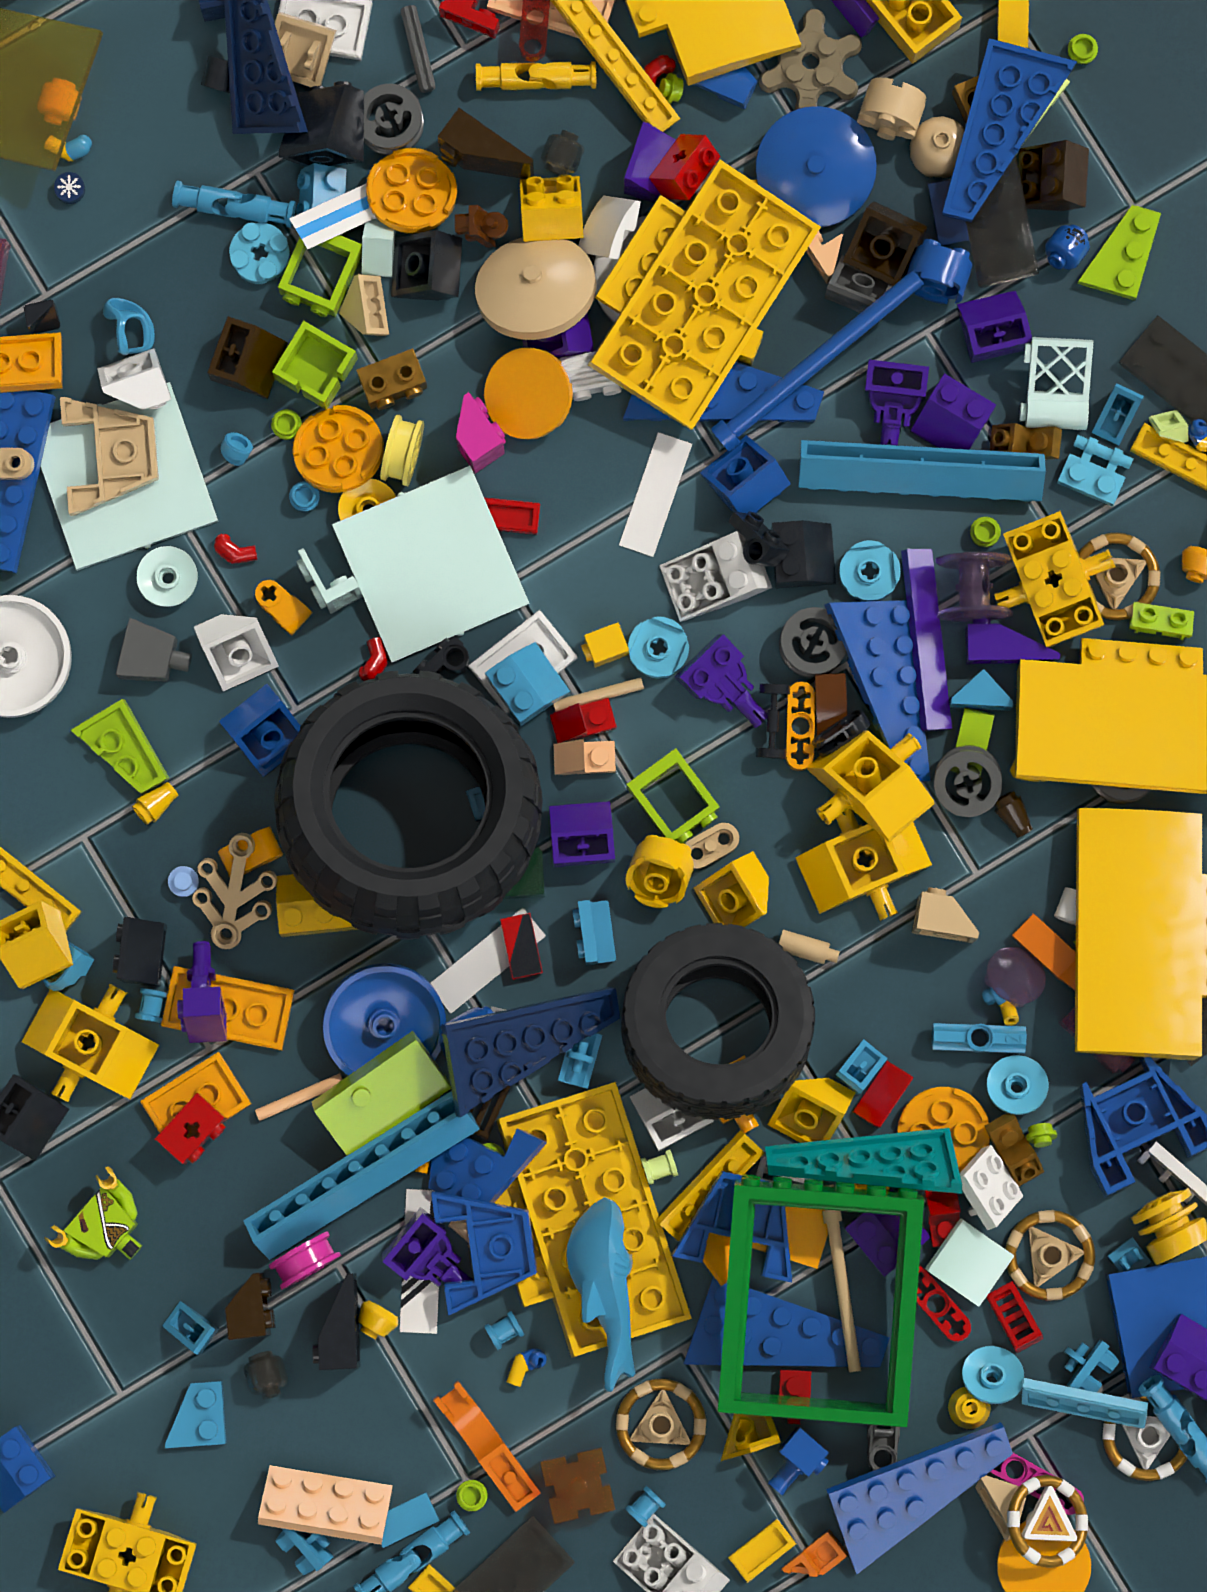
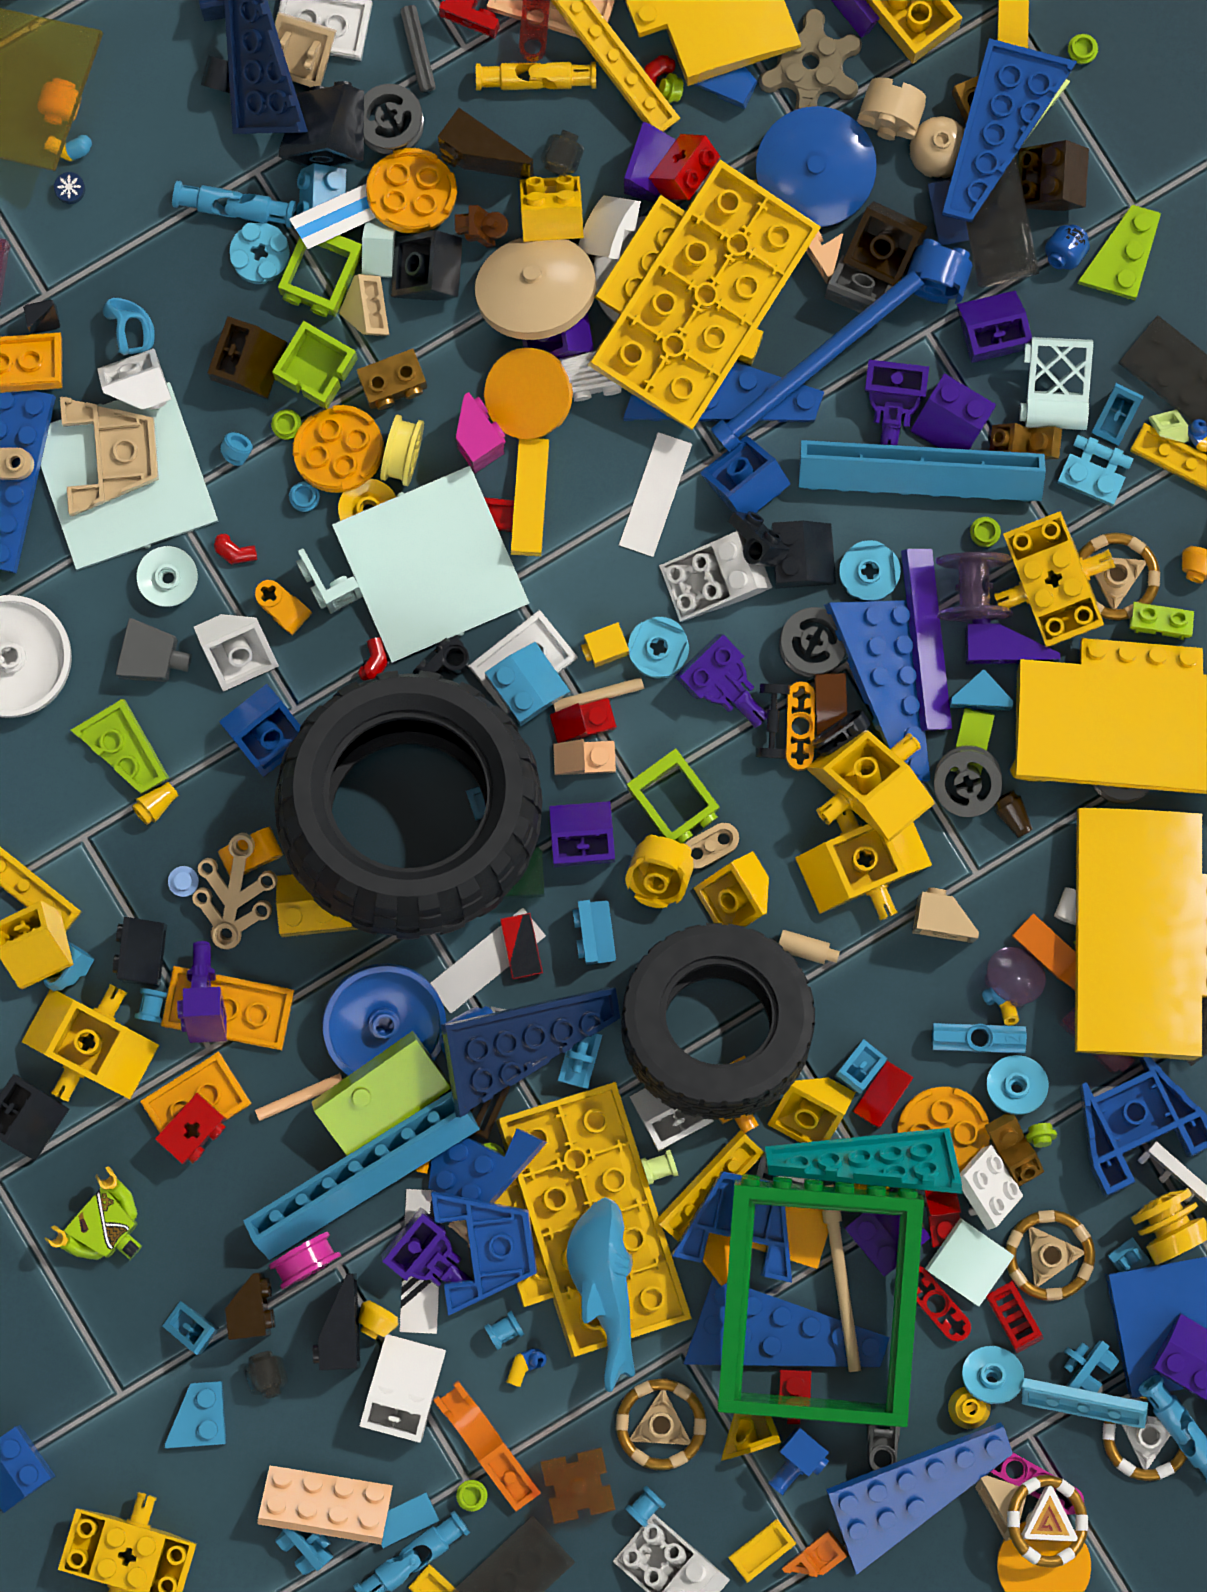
(403, 1388): none -> white slope
(530, 497): none -> yellow tile

